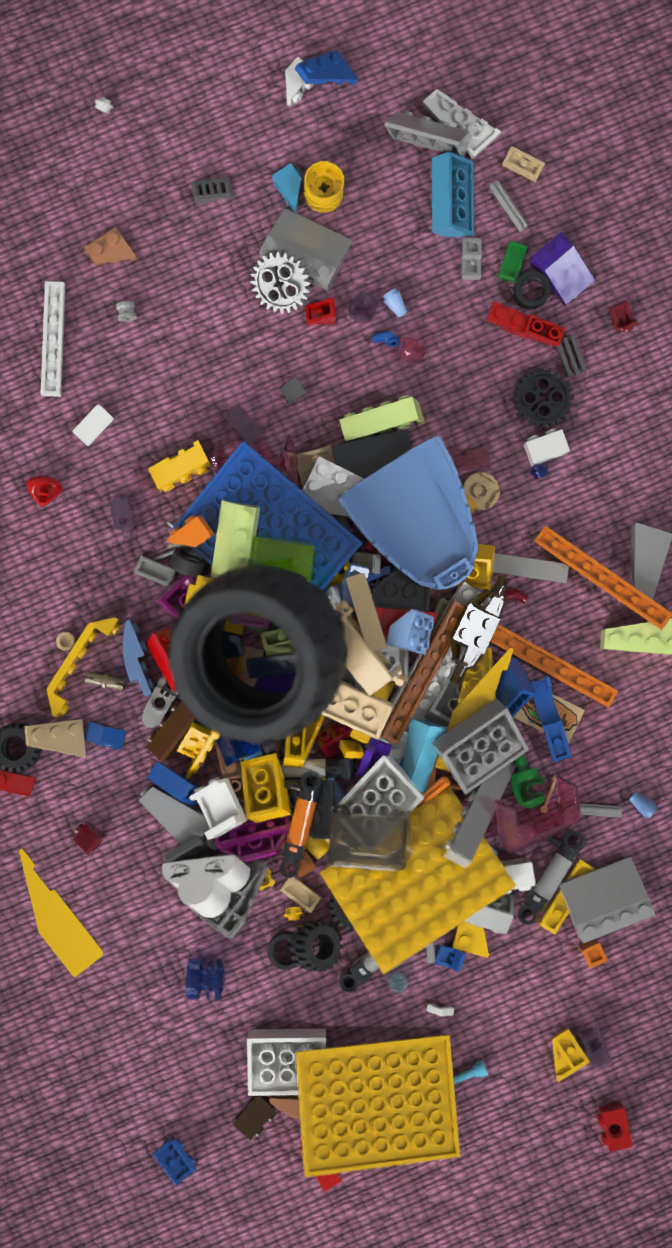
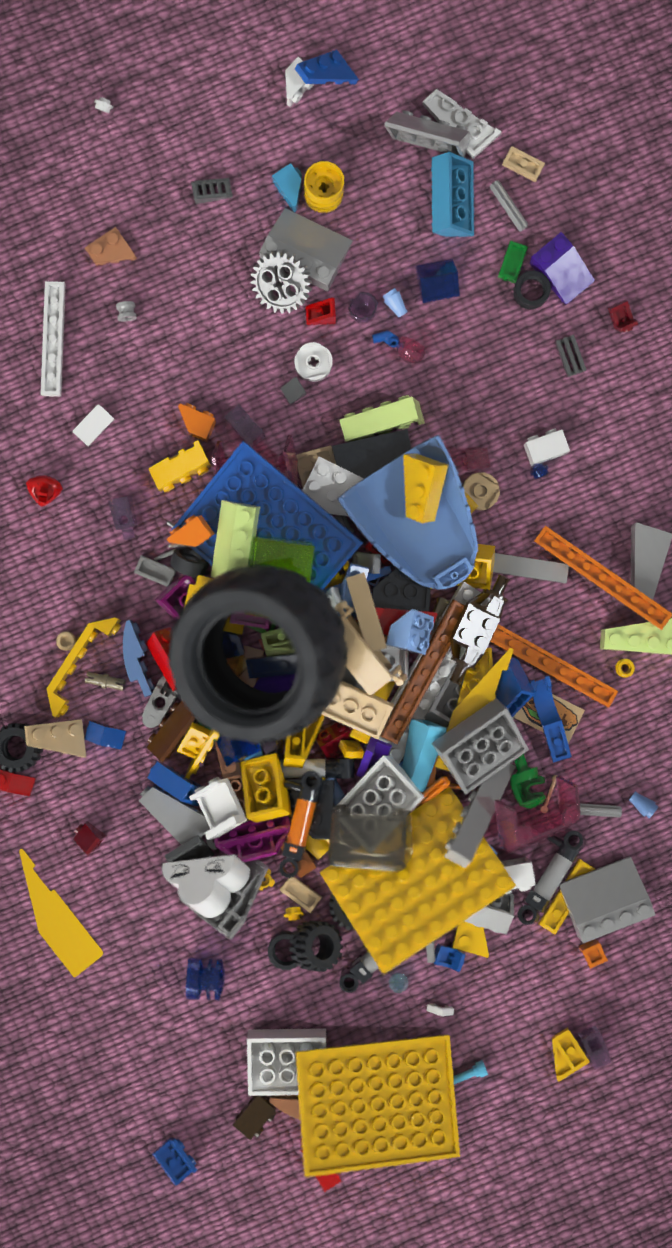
(197, 423): none -> orange slope
(304, 356): none -> white plate
(423, 486): none -> yellow wedge
(438, 280): none -> clear blue slope
(471, 258): light grey slope -> none
(514, 593): dark red arm -> none
(525, 325): red slope -> none
(530, 387): black gear -> none
(620, 1137): red brick -> none
(630, 670): none -> yellow plate

